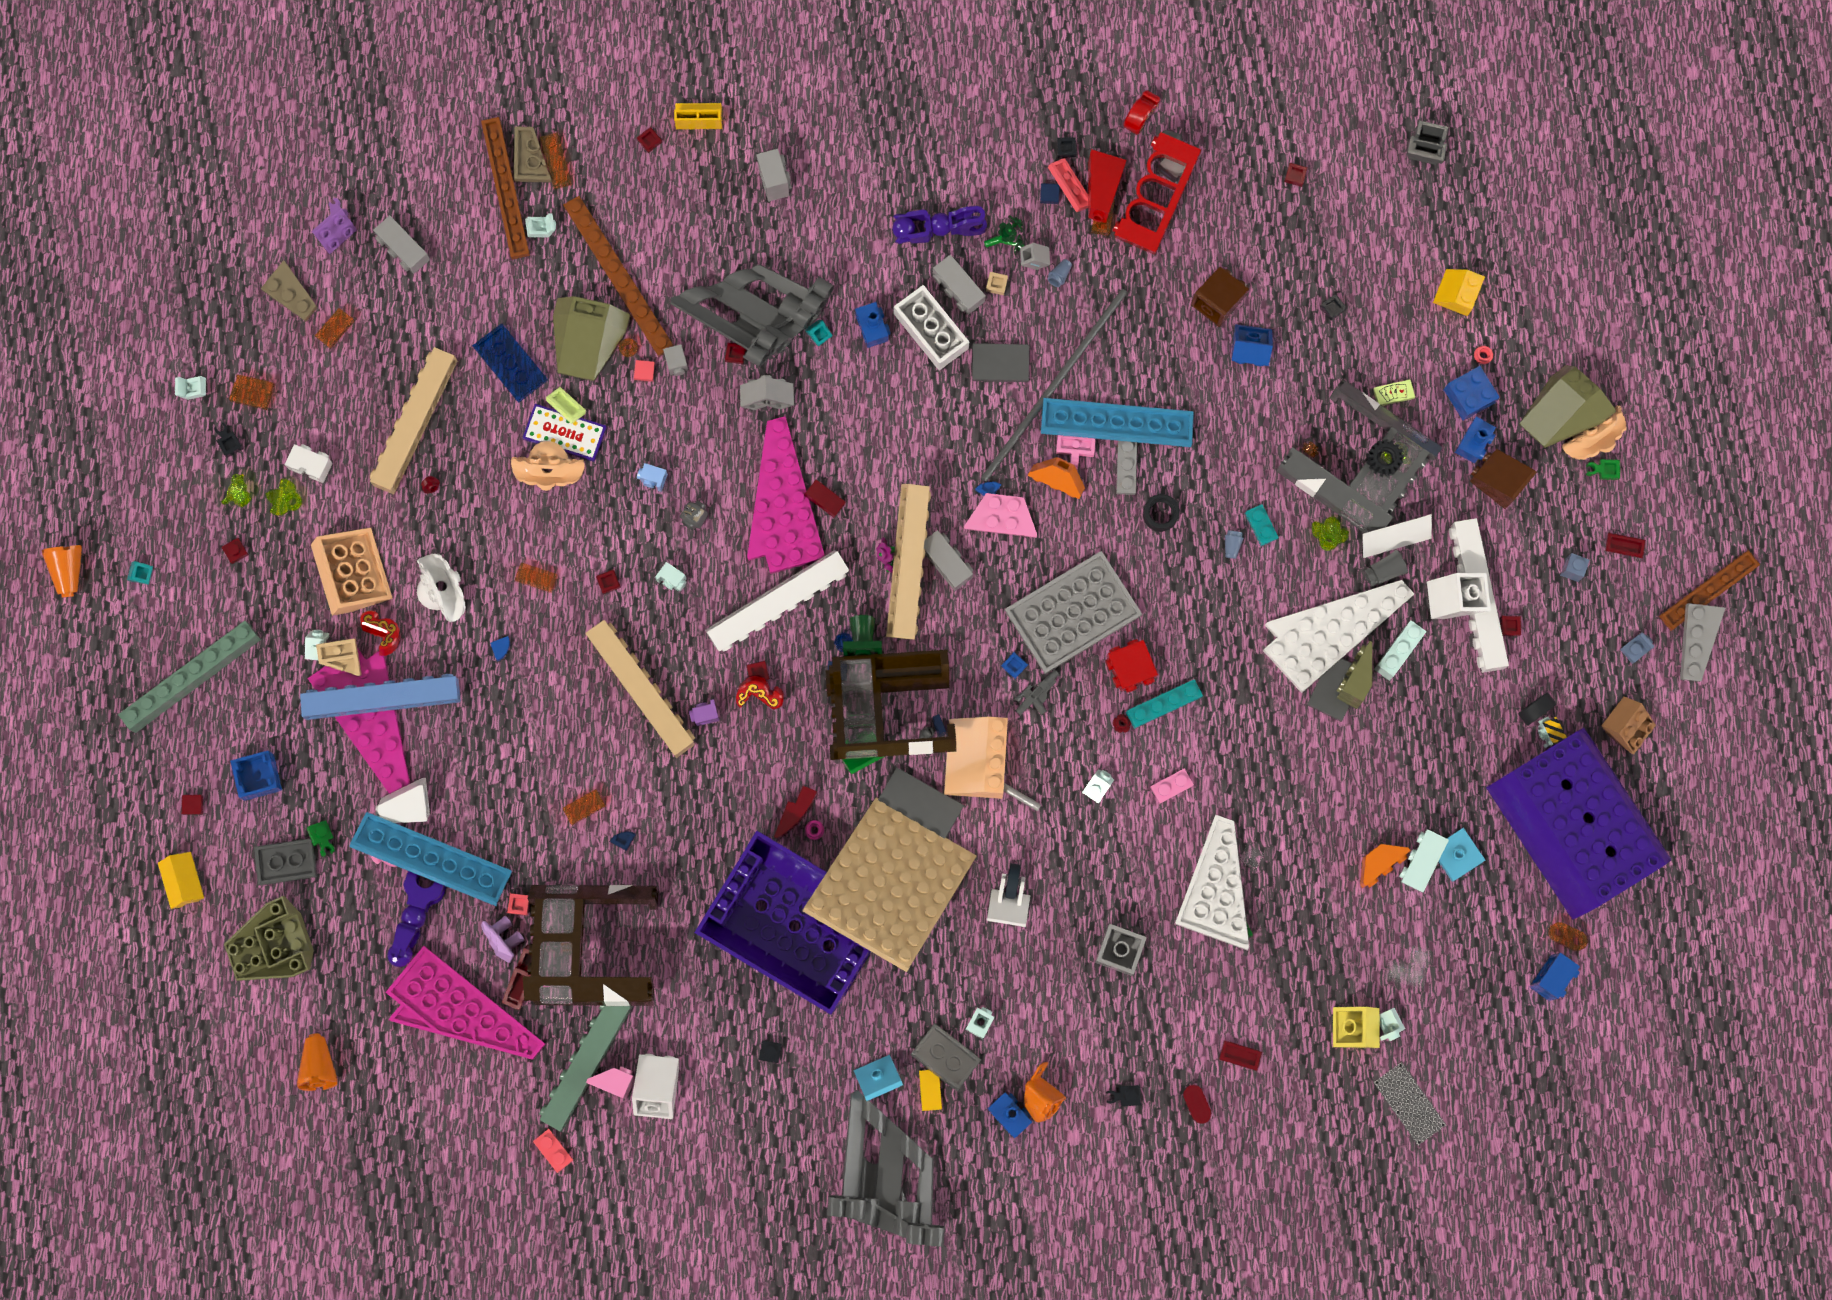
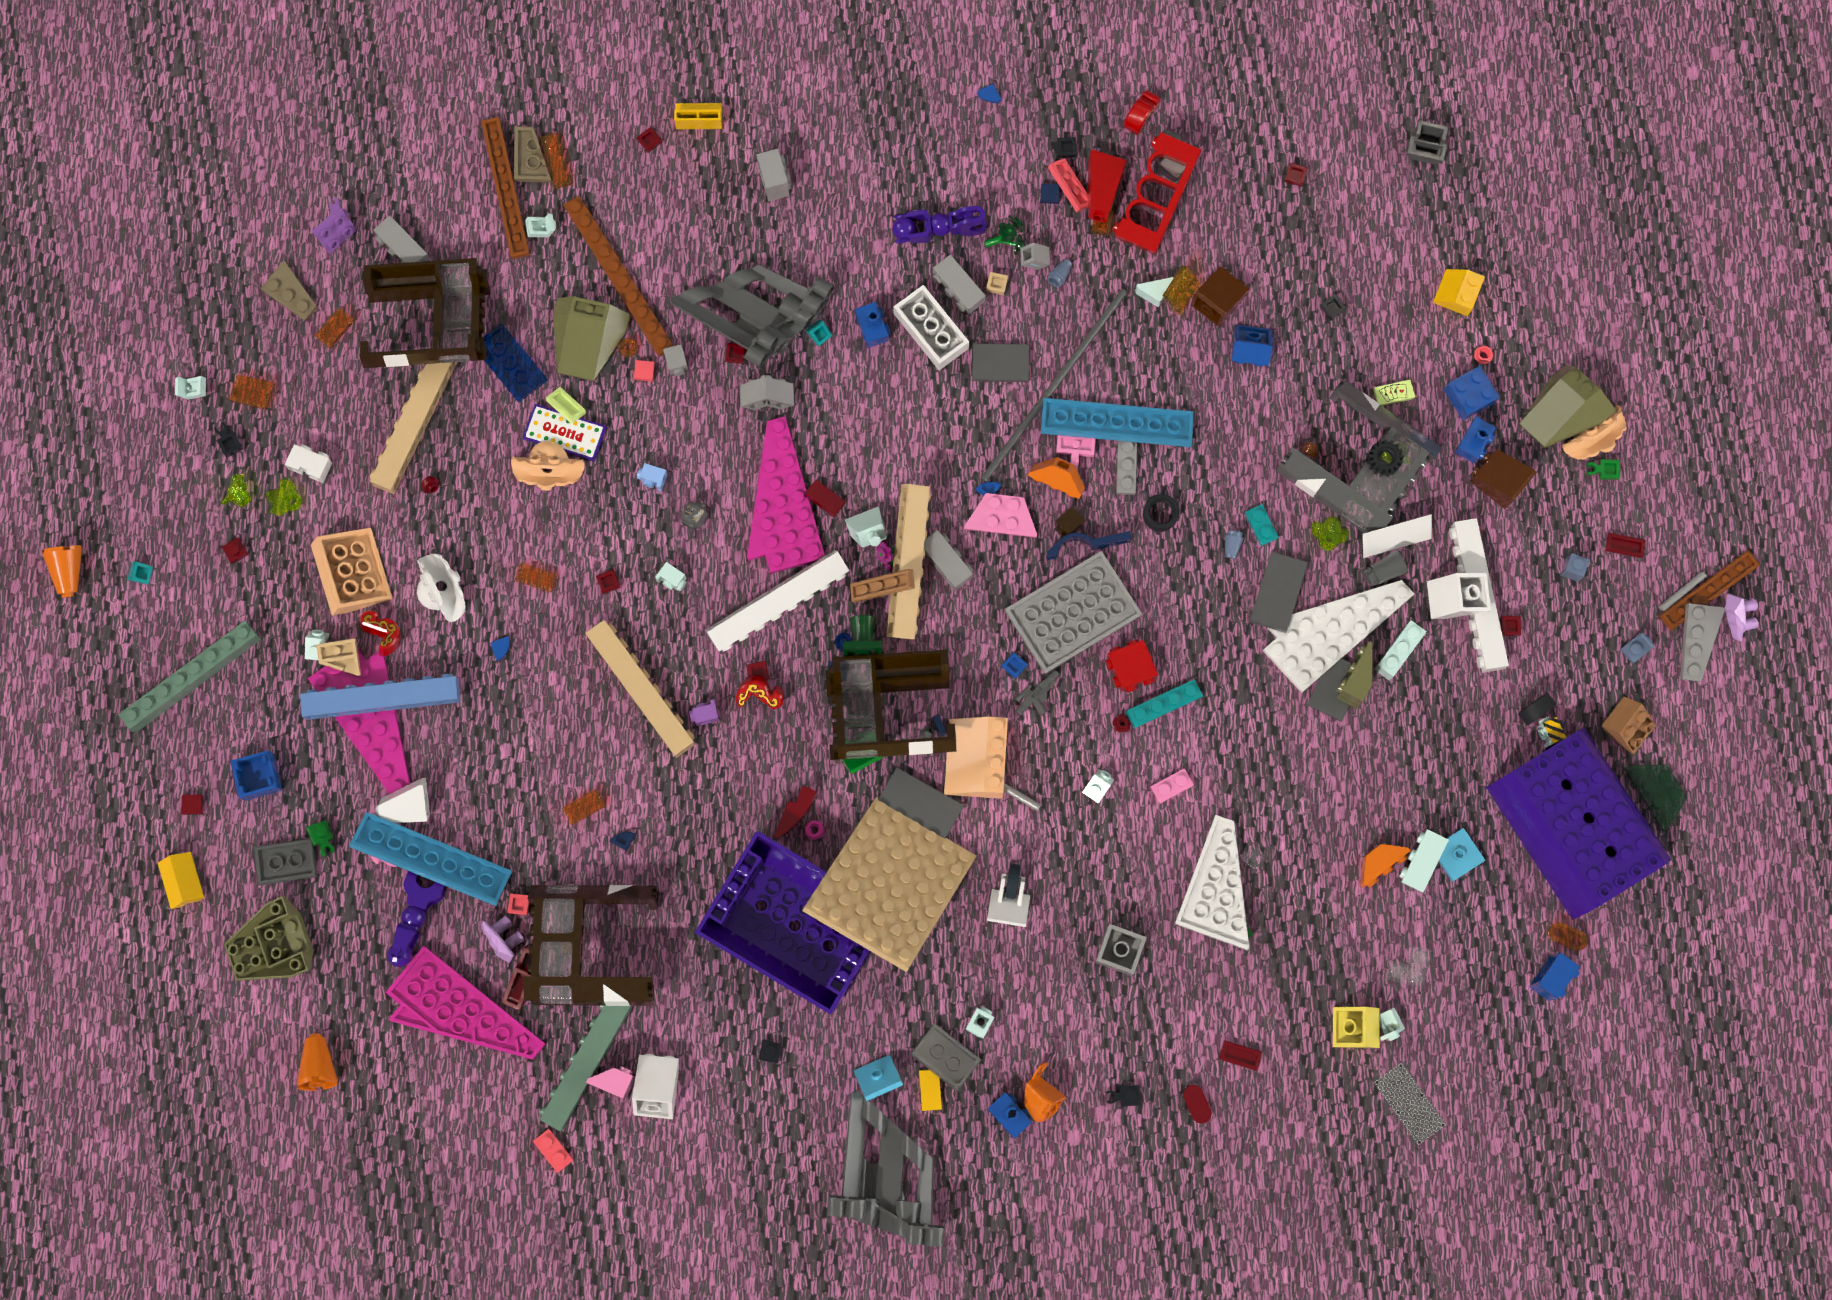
(458, 312): none -> dark brown piece
(867, 527): none -> light aqua torso
(882, 585): none -> medium nougat tile
(989, 94): none -> blue tile
(1068, 522): none -> dark brown brick
(1094, 544): none -> dark blue piece
(1153, 290): none -> light aqua slope
(1181, 289): none -> clear yellow plate
(1278, 592): none -> dark grey tile
(1658, 791): none -> clear green wing
(1682, 591): none -> light grey bar
(1736, 615): none -> lavender connector

